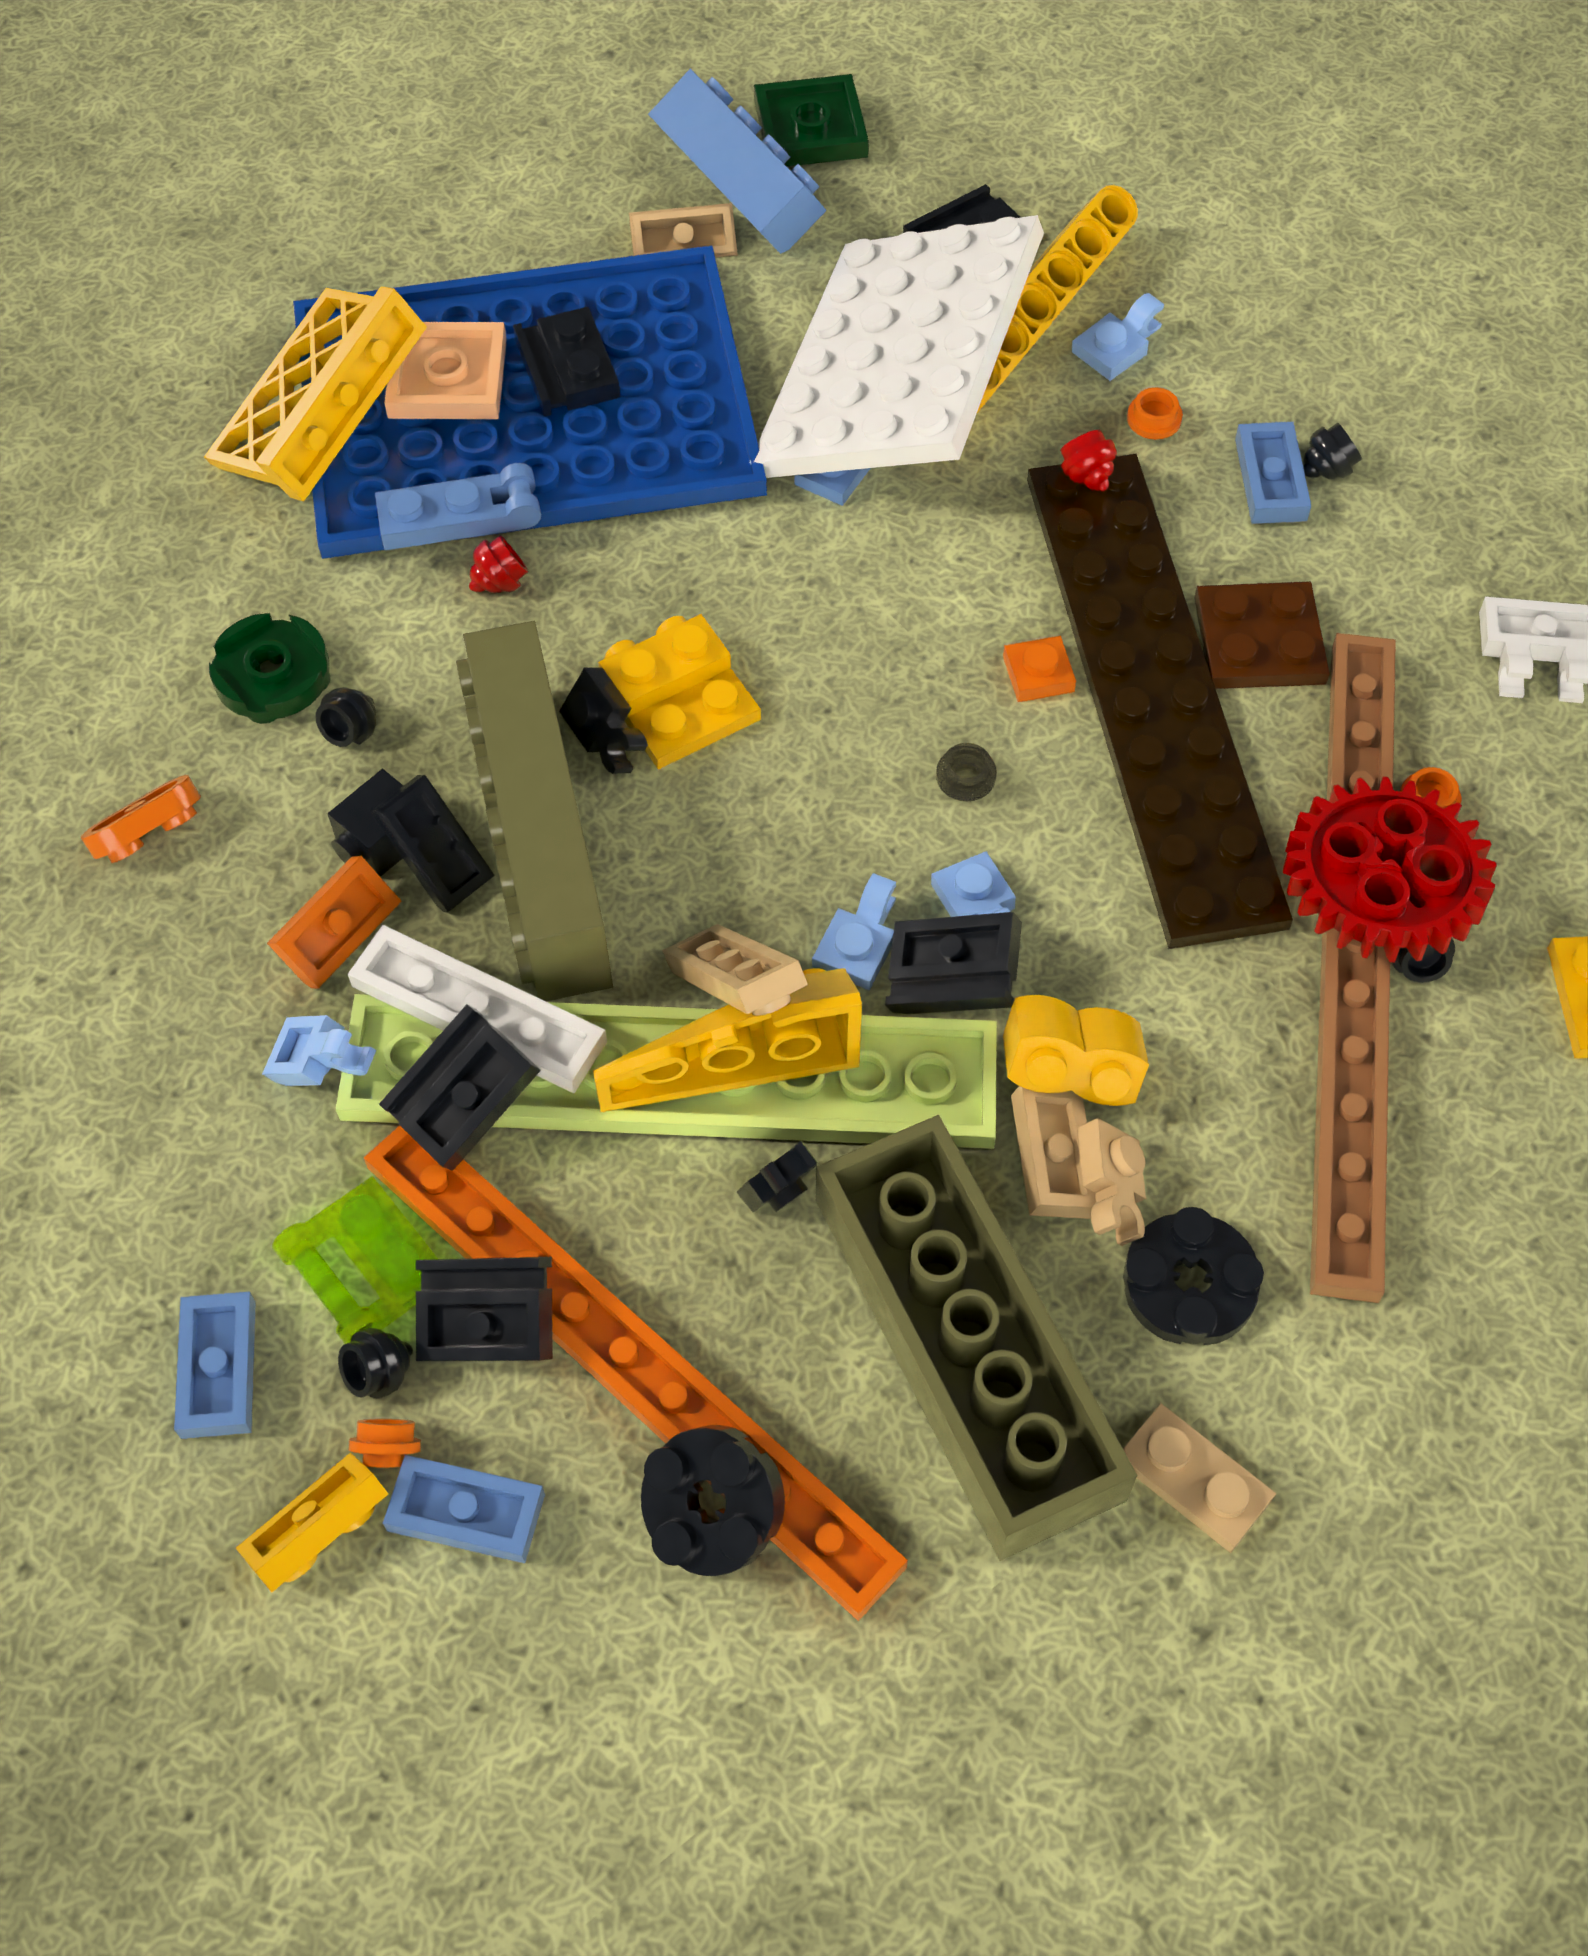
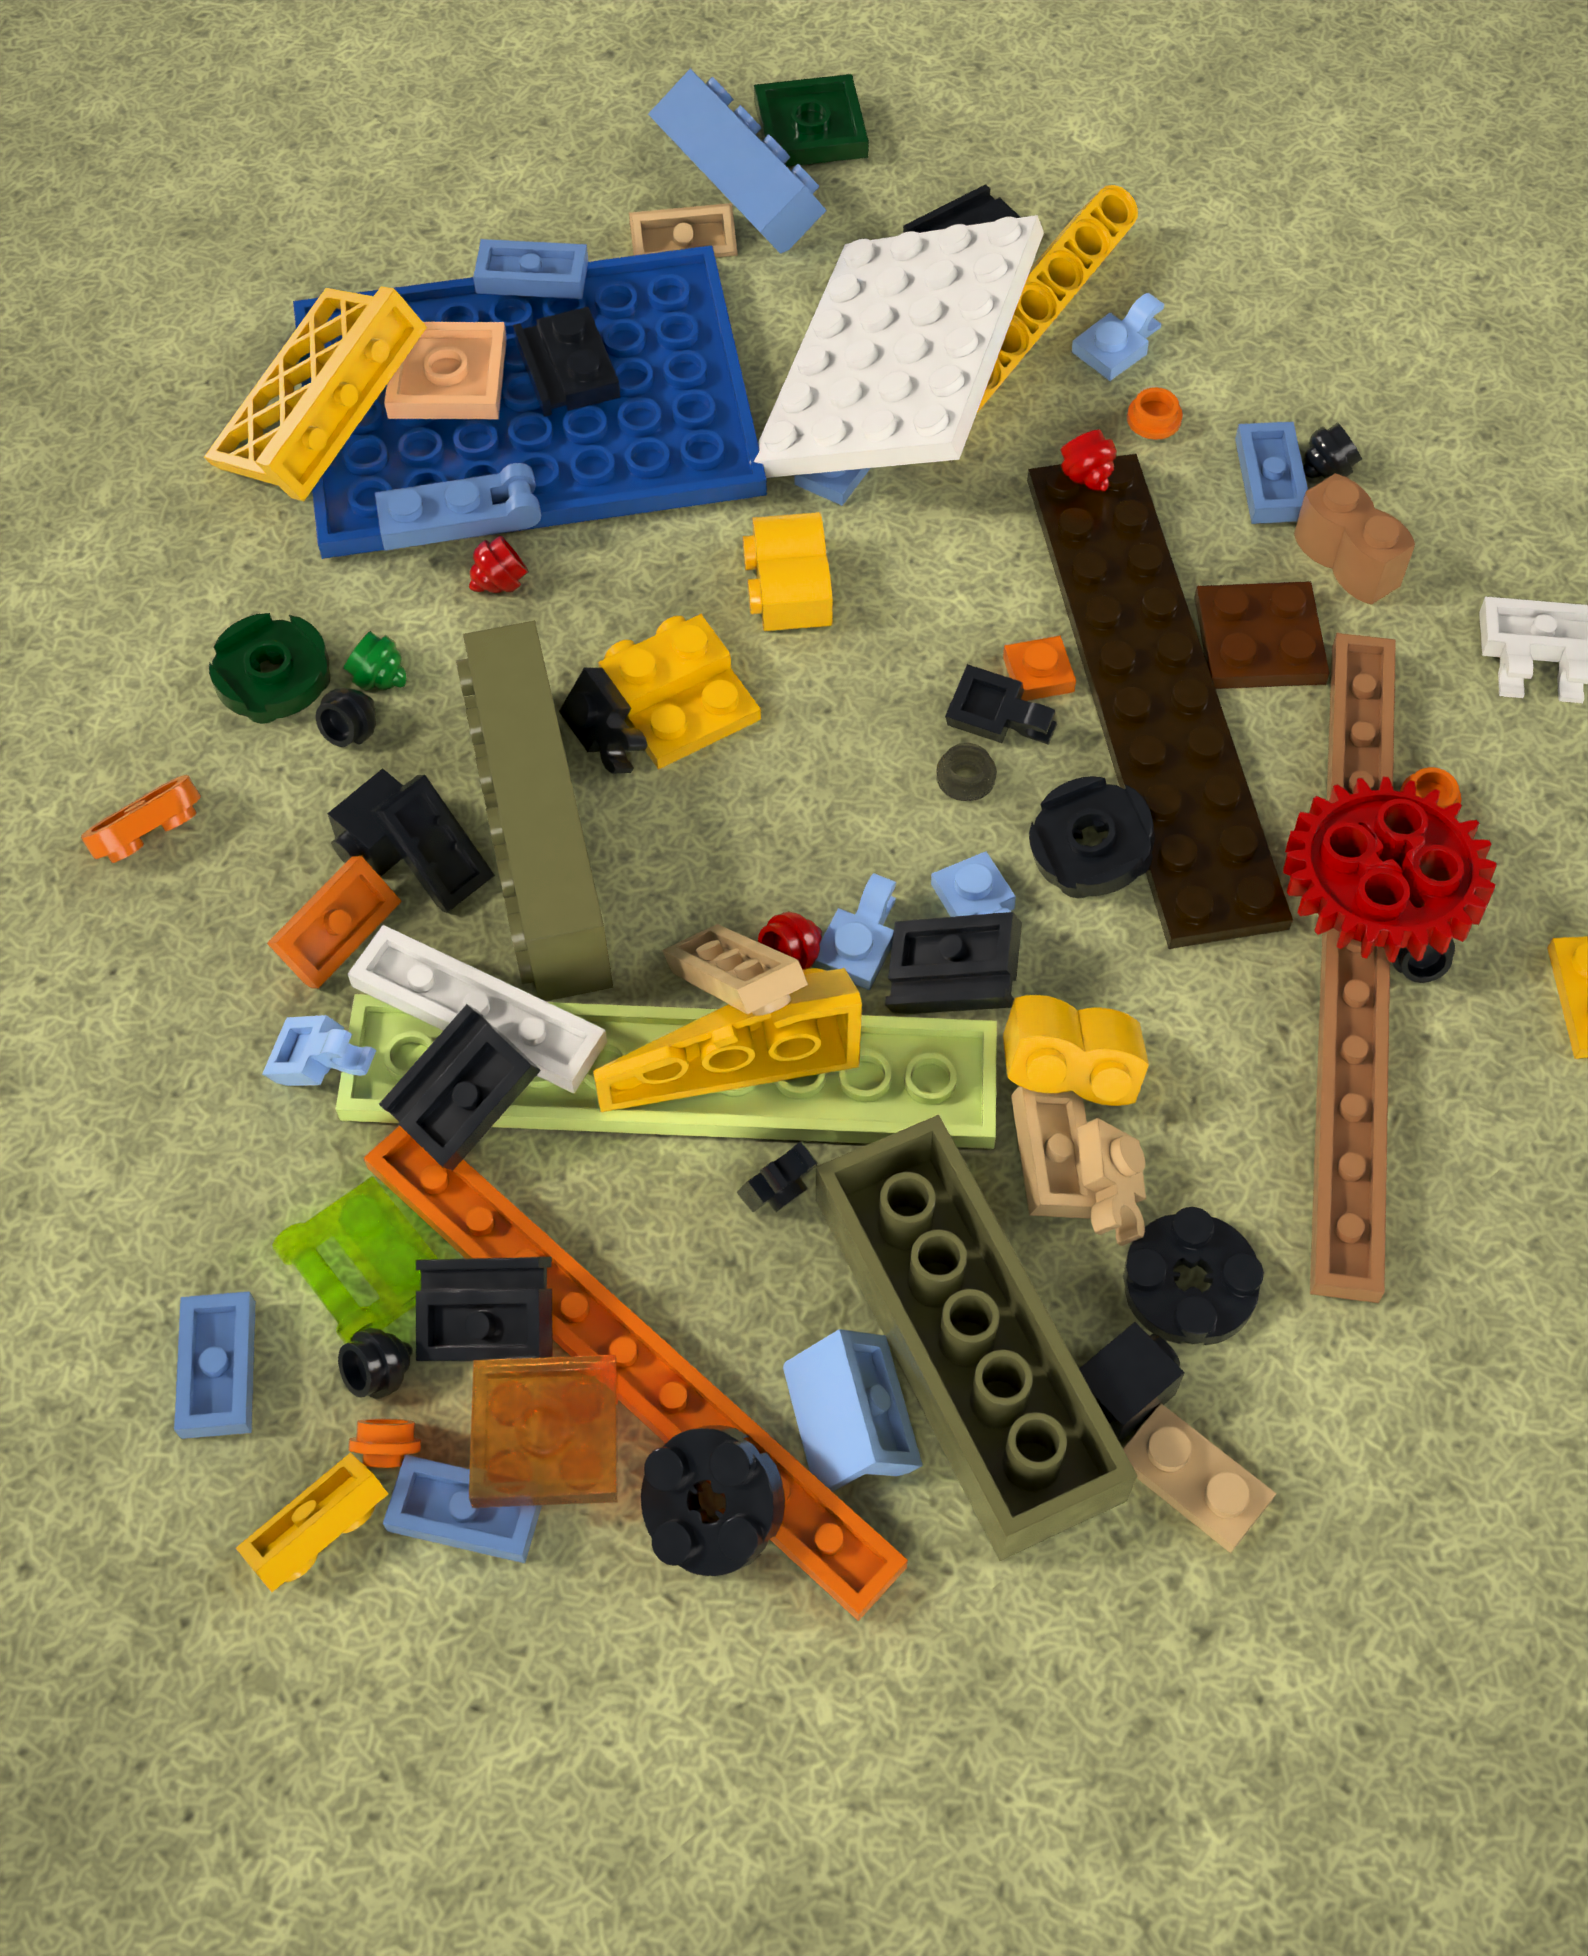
(376, 664): none -> green plate
(531, 268): none -> medium blue plate
(544, 1431): none -> clear orange plate
(791, 572): none -> yellow brick
(793, 936): none -> red plate
(851, 1409): none -> light blue panel
(992, 704): none -> black plate
(1099, 868): none -> black plate
(1132, 1378): none -> black brick
(1353, 538): none -> medium nougat brick

